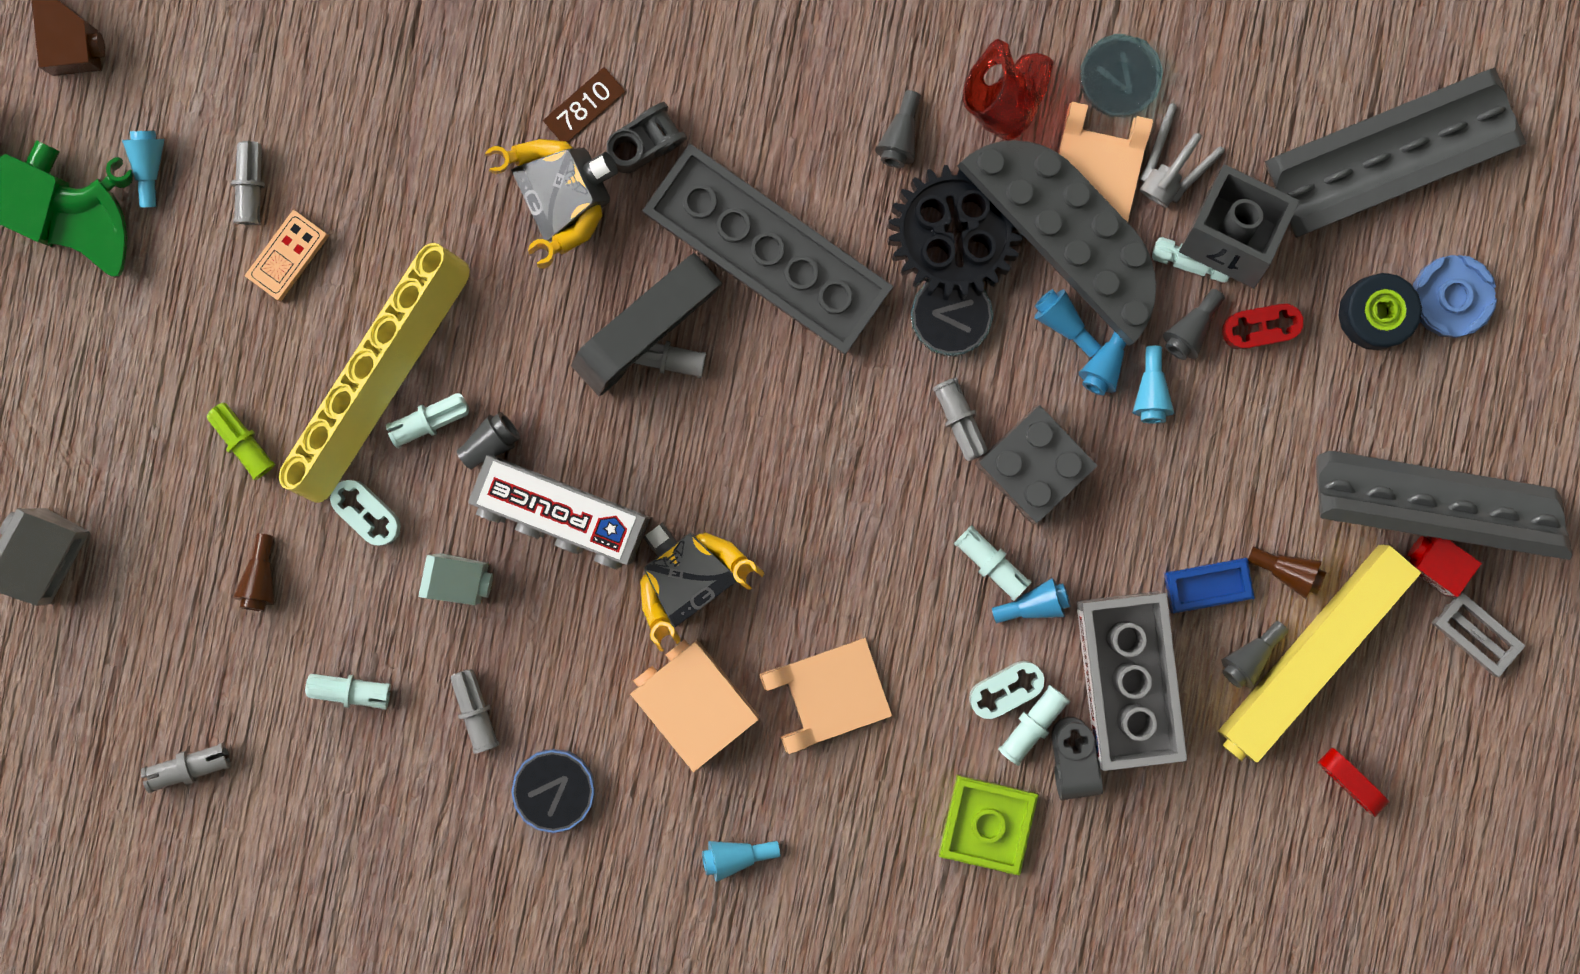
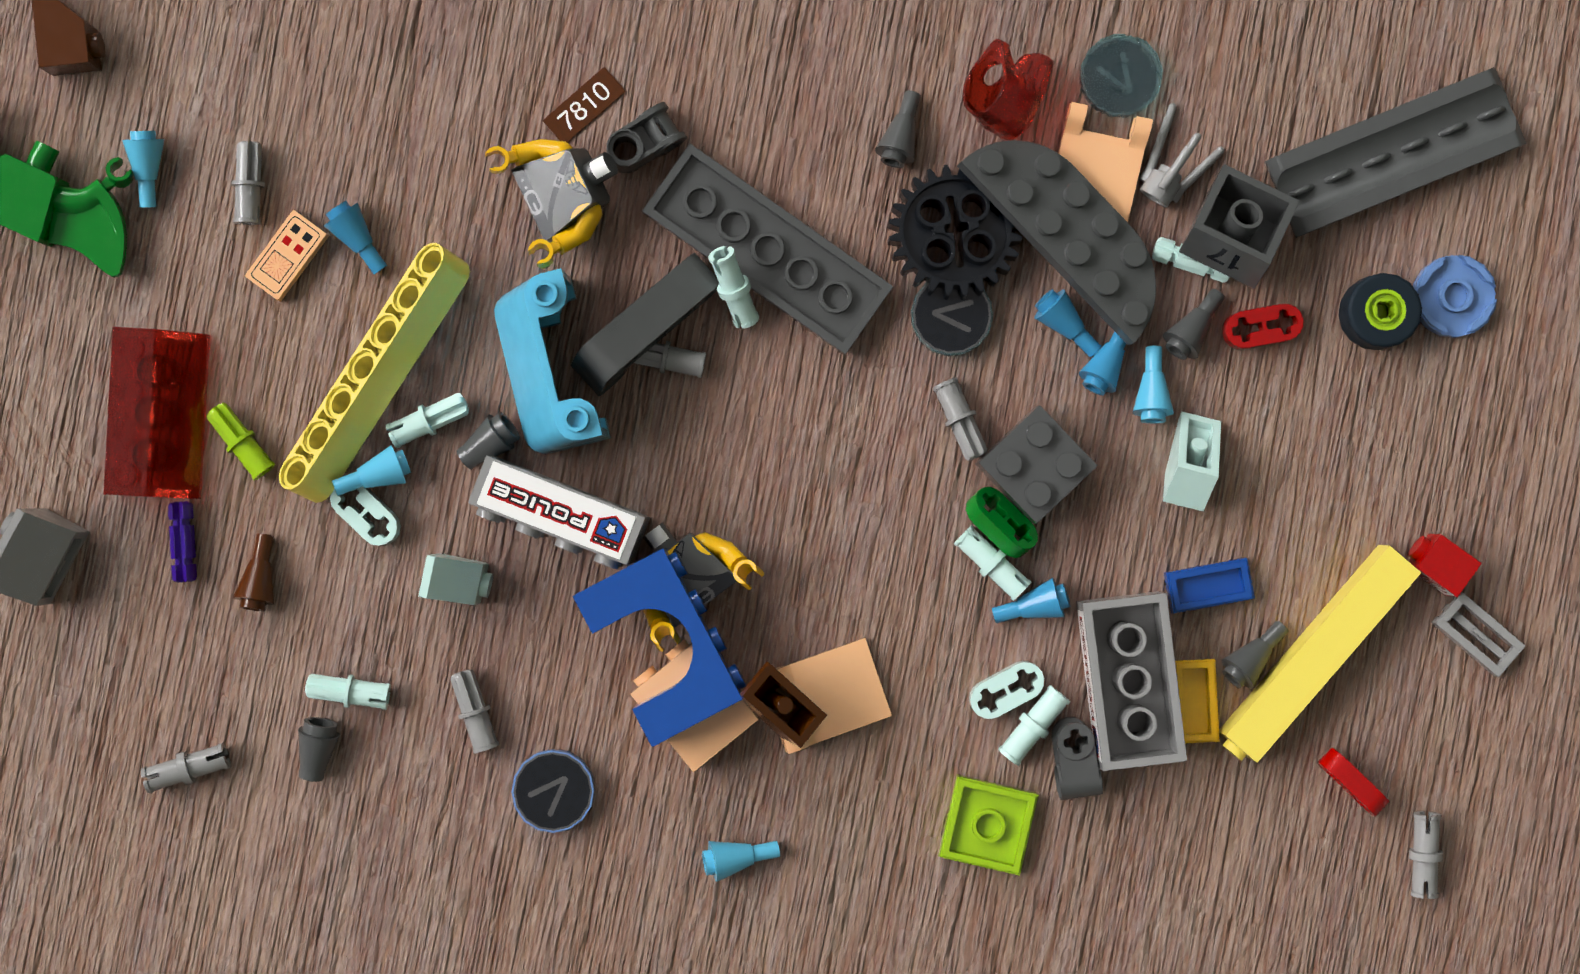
(156, 413): none -> clear red slope
(182, 541): none -> dark purple axle
(316, 745): none -> dark grey cone
(350, 227): none -> dark azure cone
(382, 470): none -> medium azure cone
(520, 317): none -> medium azure windscreen
(659, 586): none -> blue arch
(733, 287): none -> light aqua pin
(782, 705): none -> reddish brown slope
(1001, 522): none -> green beam
(1193, 462): none -> light aqua slope
(1198, 699): none -> yellow tile
(1297, 573): reddish brown cone -> none
(1426, 854): none -> light grey pin
(1442, 504): dark grey plate -> none

